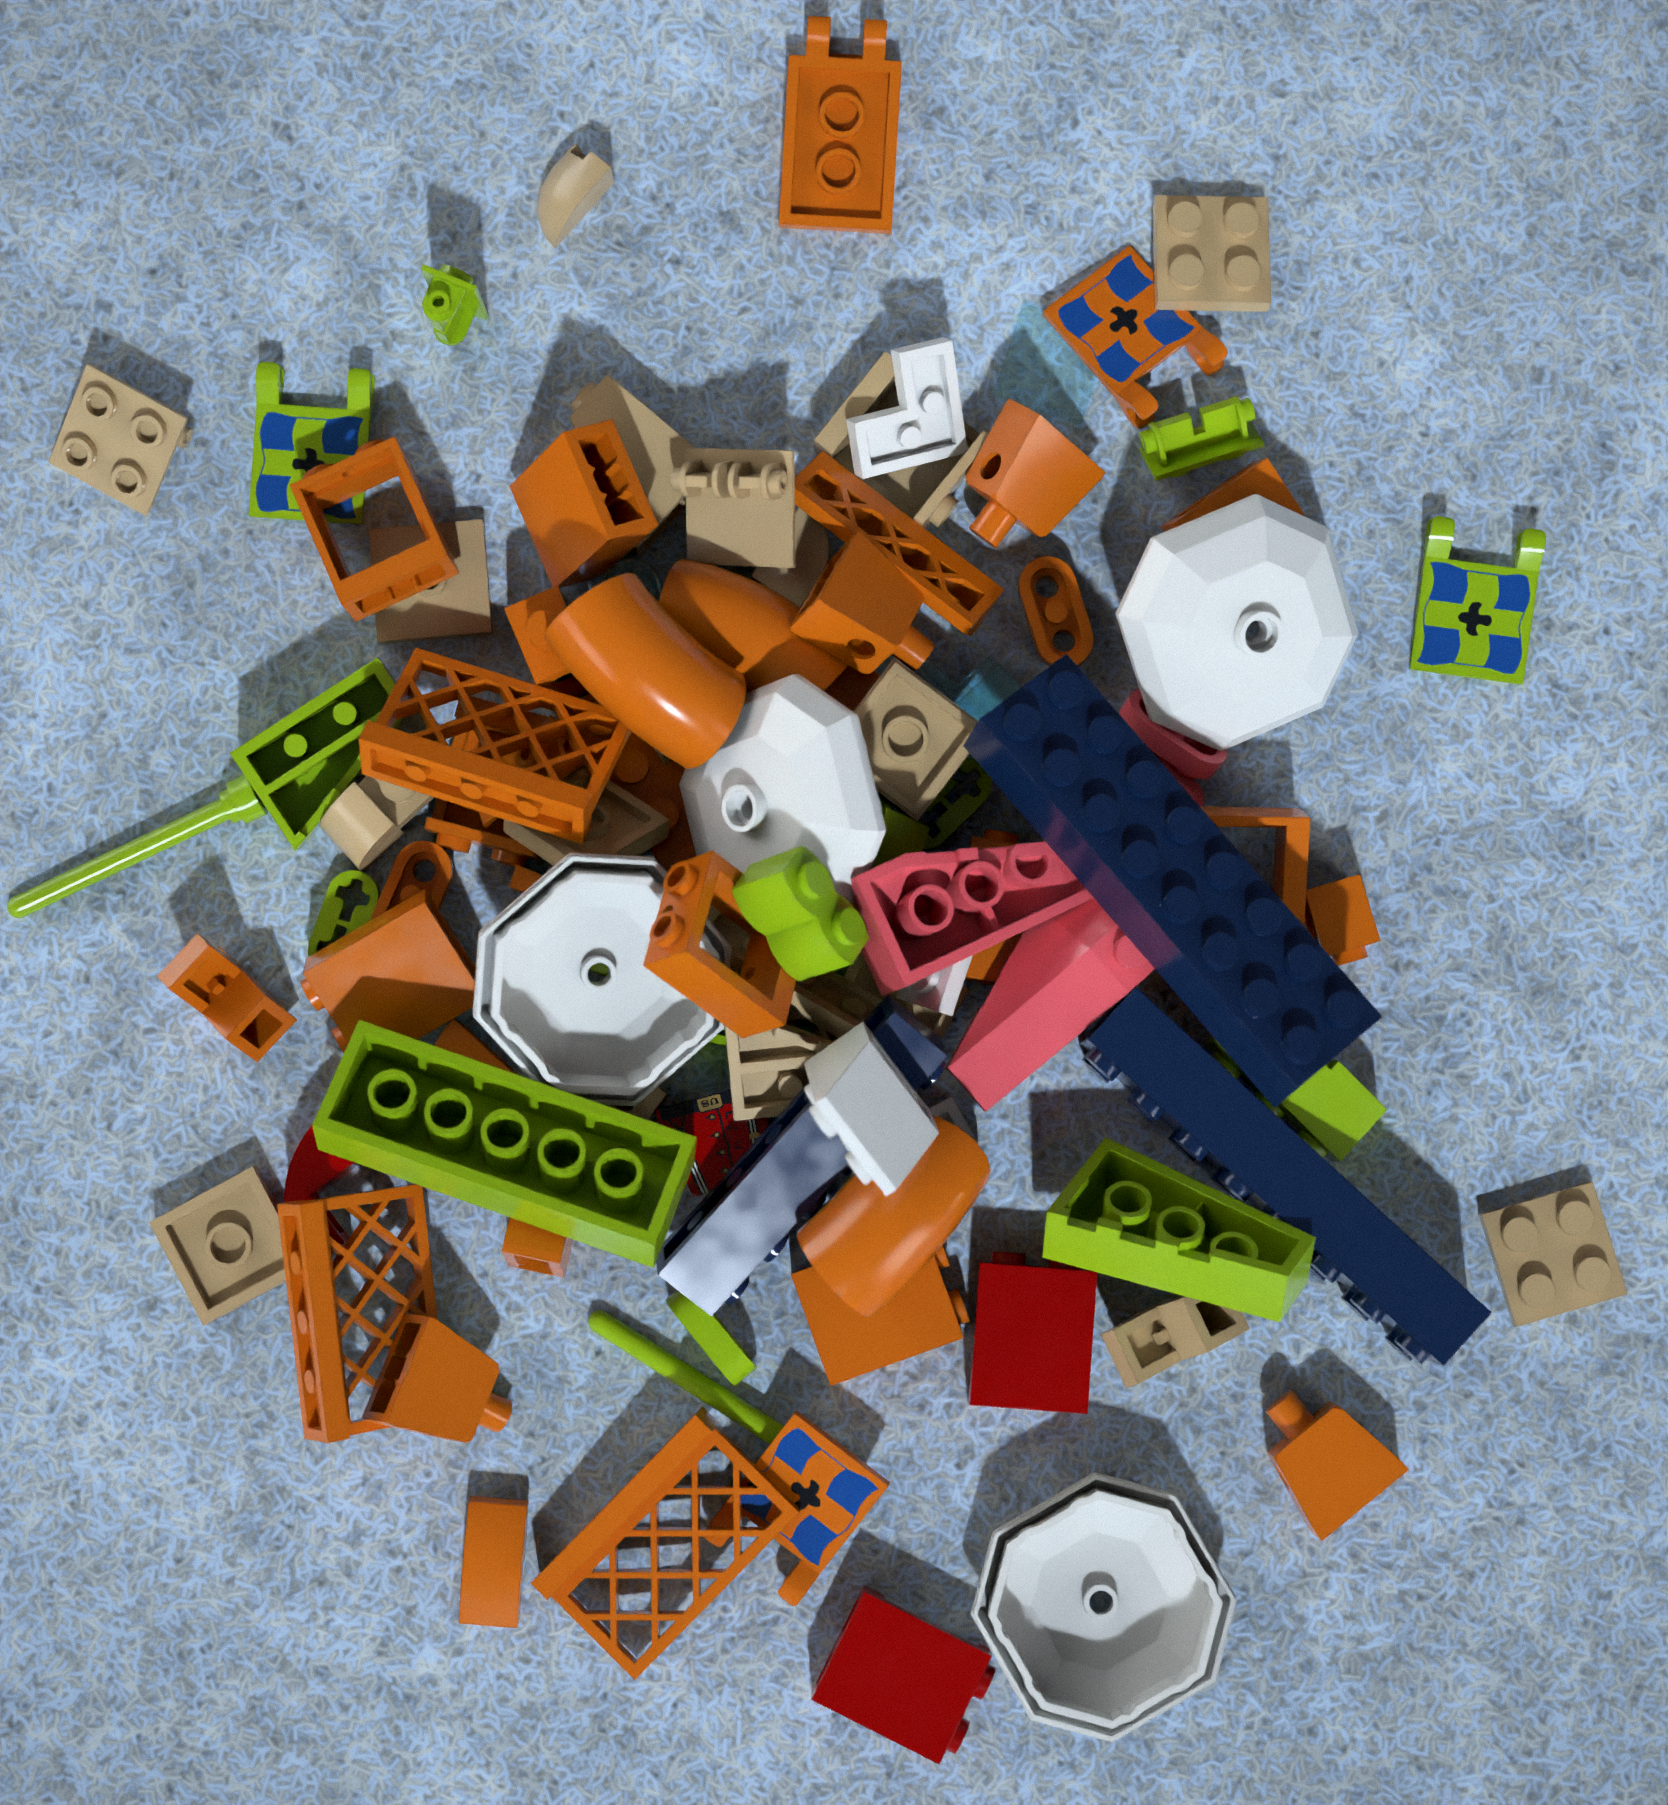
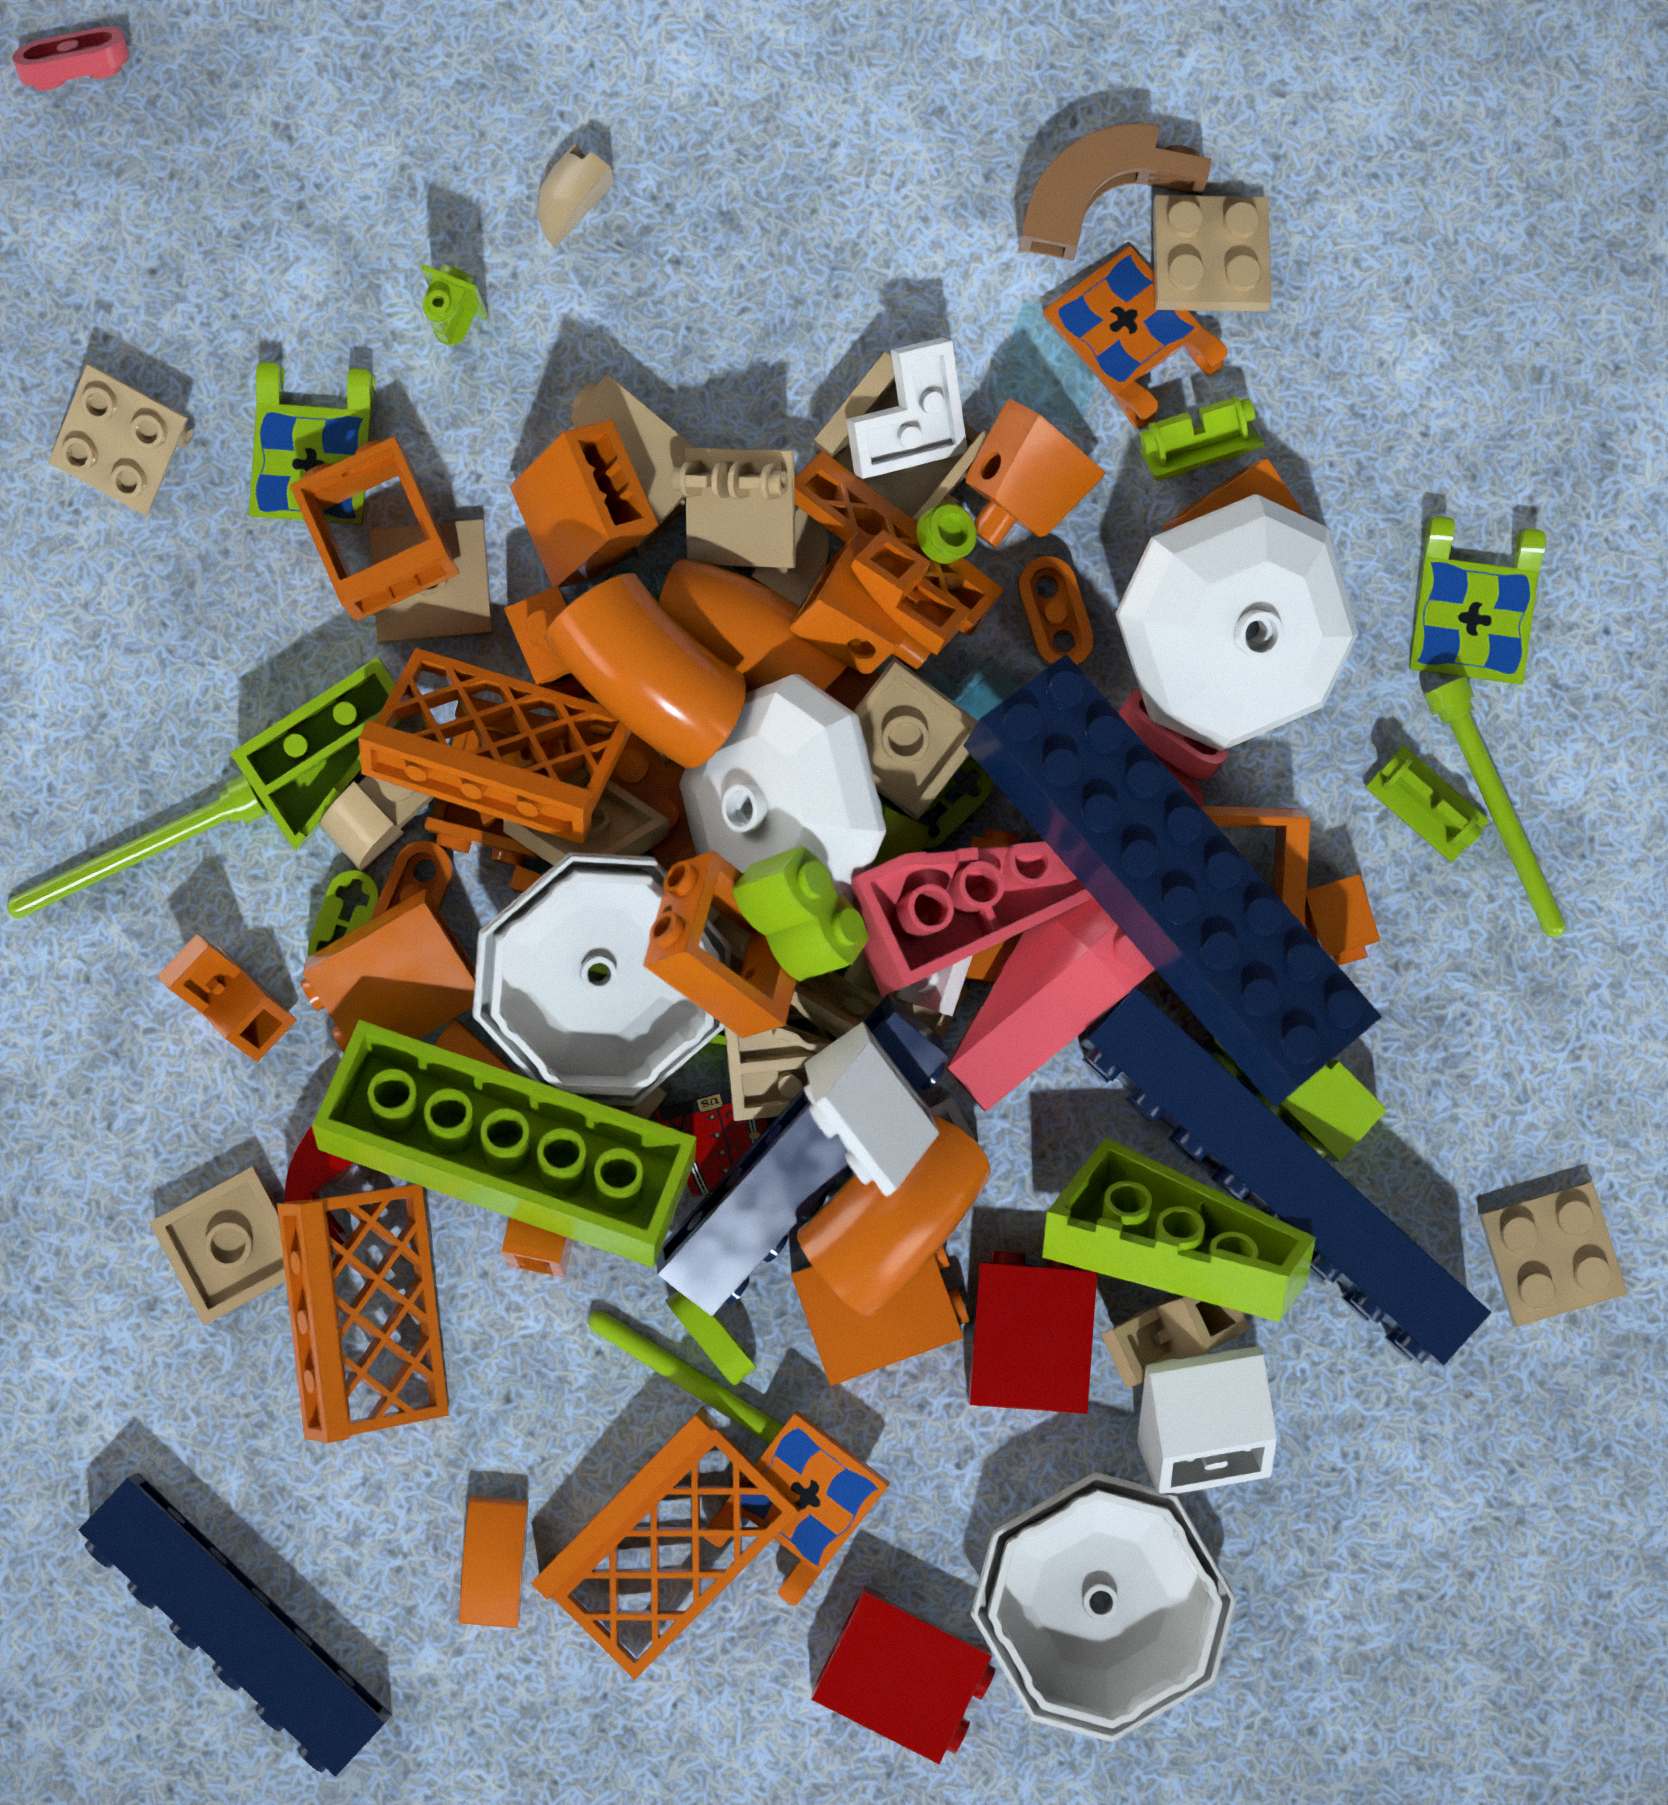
(70, 56): none -> coral plate
(233, 1624): none -> dark blue brick
(436, 1384): orange torso -> none
(840, 134): orange tile -> none
(896, 582): none -> orange slope
(946, 533): none -> lime tile
(1095, 166): none -> medium nougat arch
(1207, 1421): none -> white slope
(1328, 1462): orange torso -> none
(1427, 804): none -> lime hinge
(1454, 706): none -> lime piece

